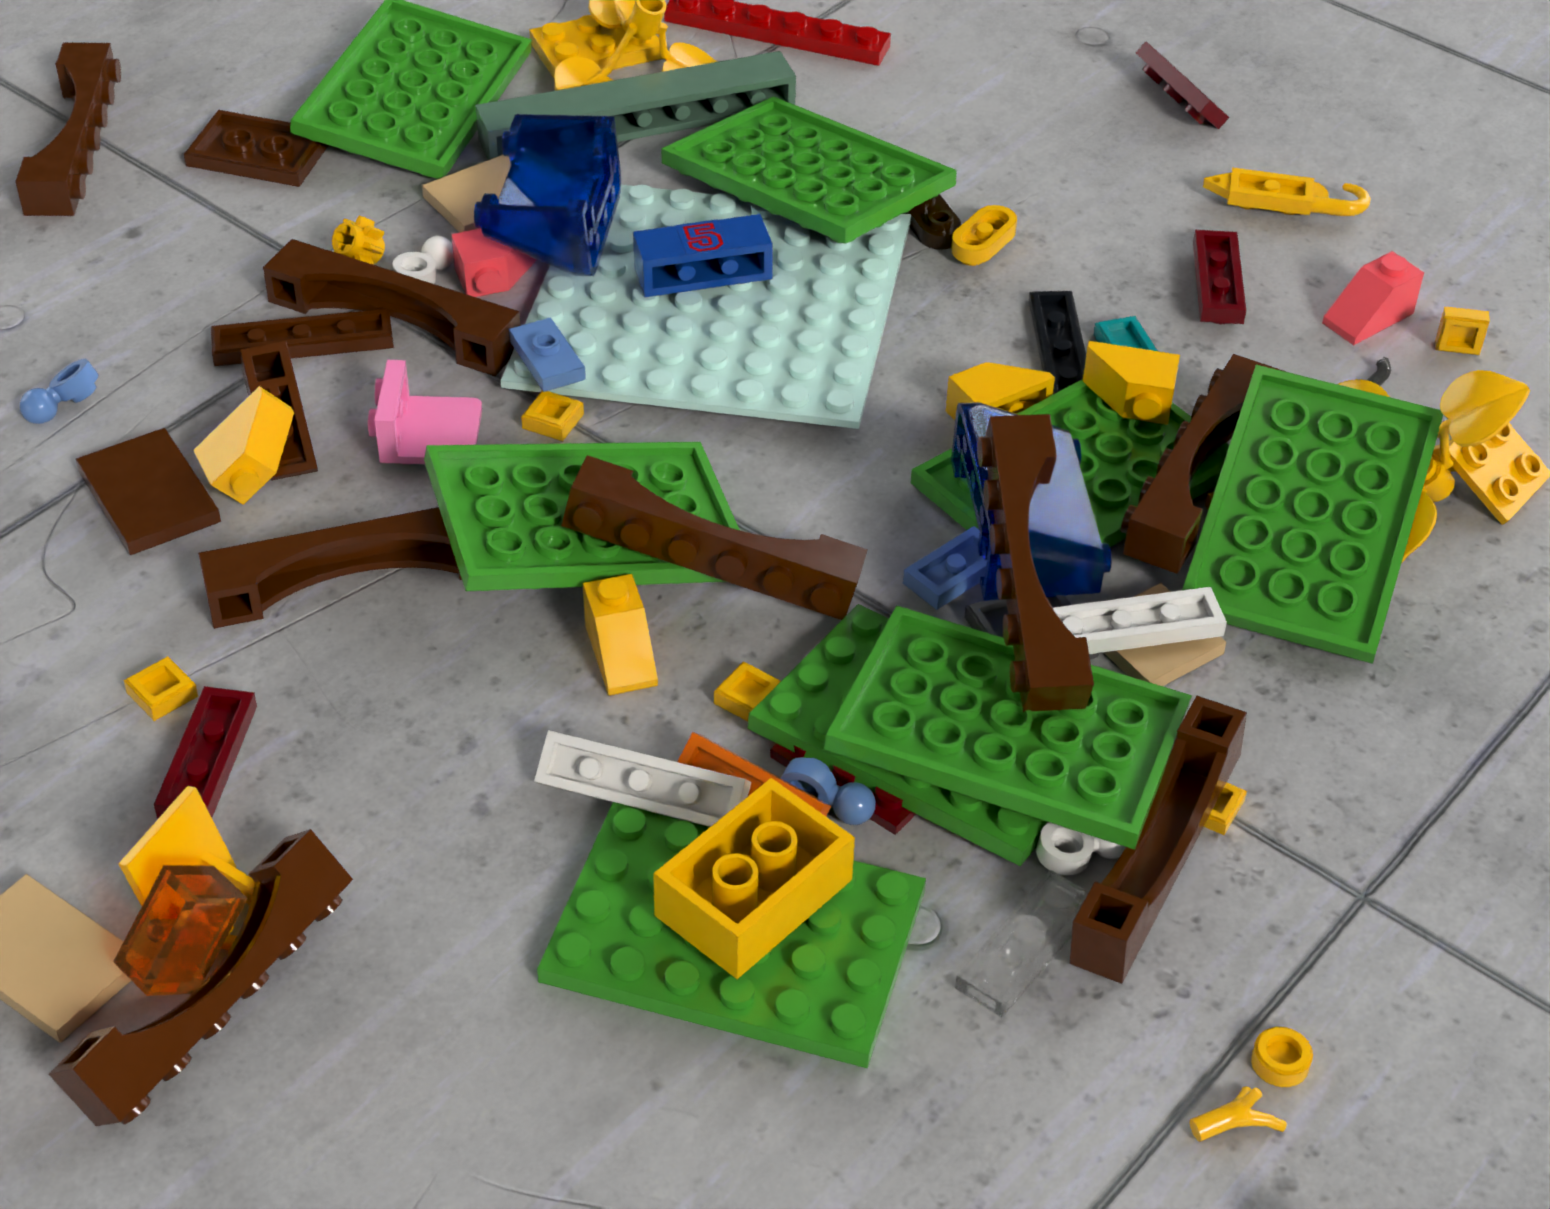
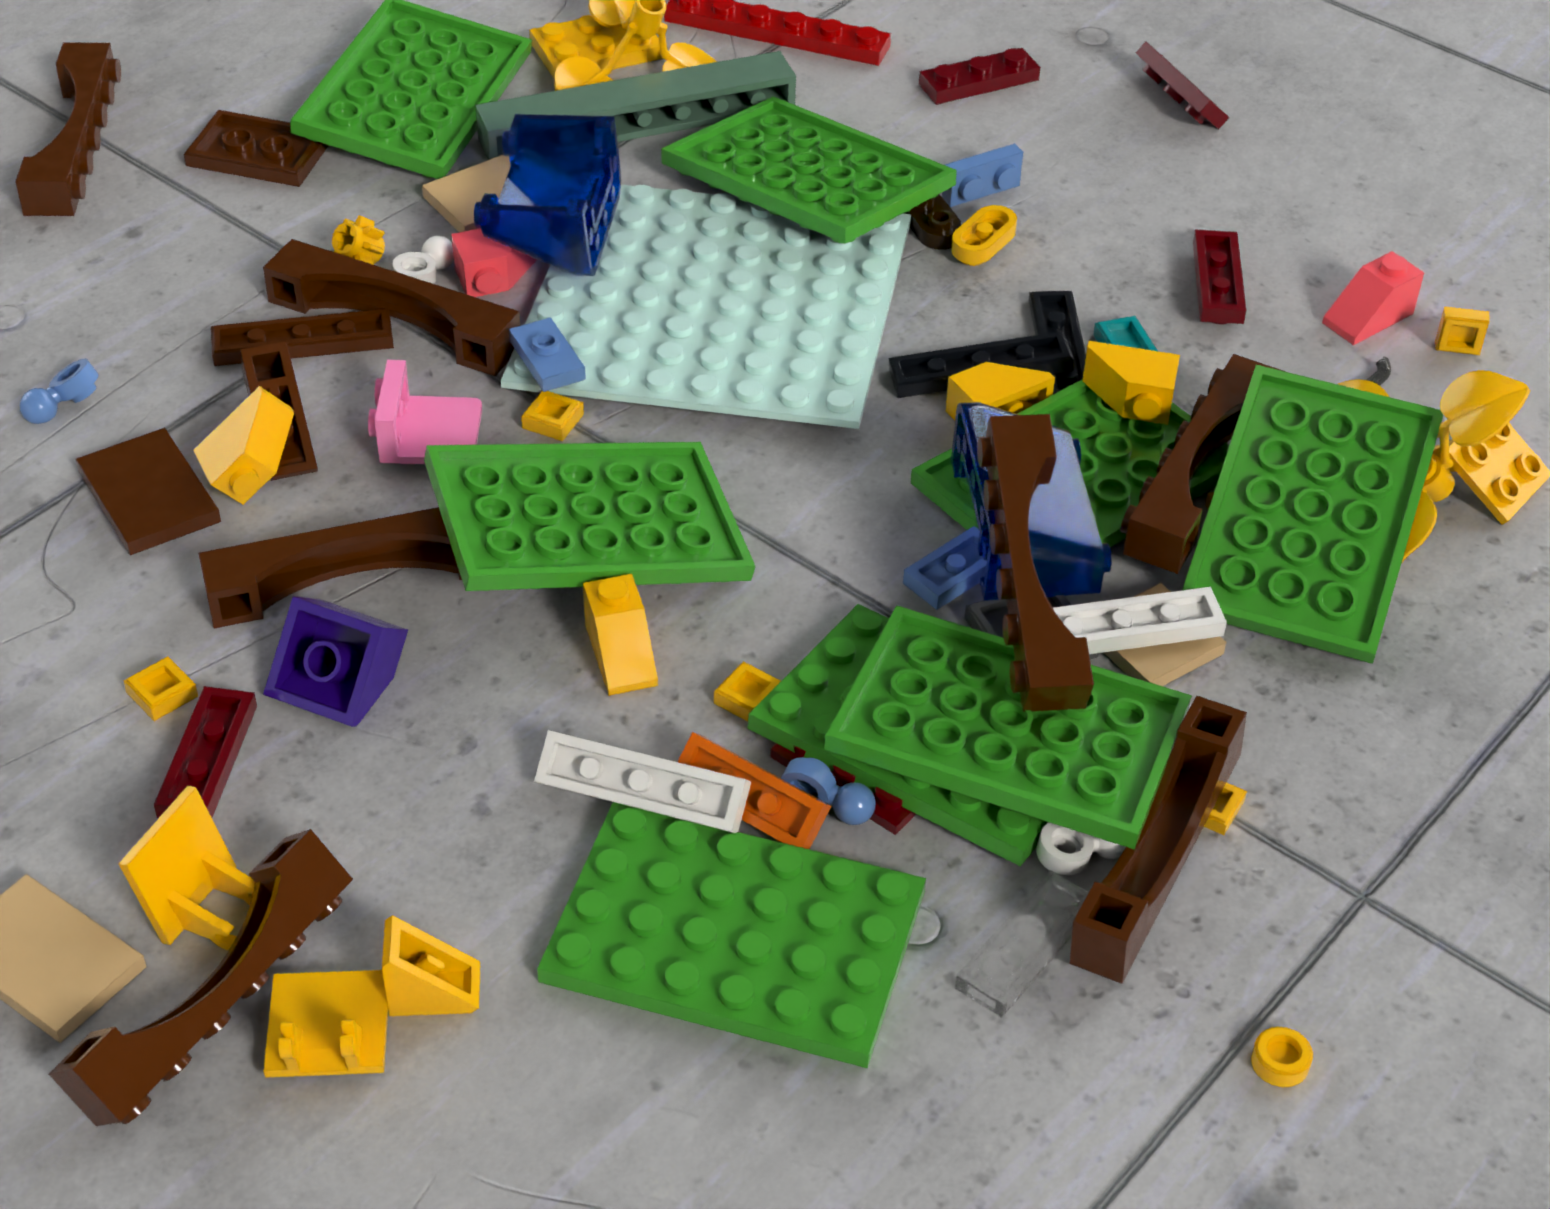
(180, 930): clear orange brick -> none
(326, 1024): none -> yellow plate
(333, 660): none -> dark purple slope
(426, 973): none -> yellow slope
(622, 511): reddish brown arch -> none
(703, 255): blue brick -> none
(753, 877): yellow brick -> none
(930, 370): none -> black tile
(979, 75): none -> dark red plate
(985, 174): none -> medium blue plate
(1234, 1115): yellow bar -> none
(1284, 193): yellow plate -> none

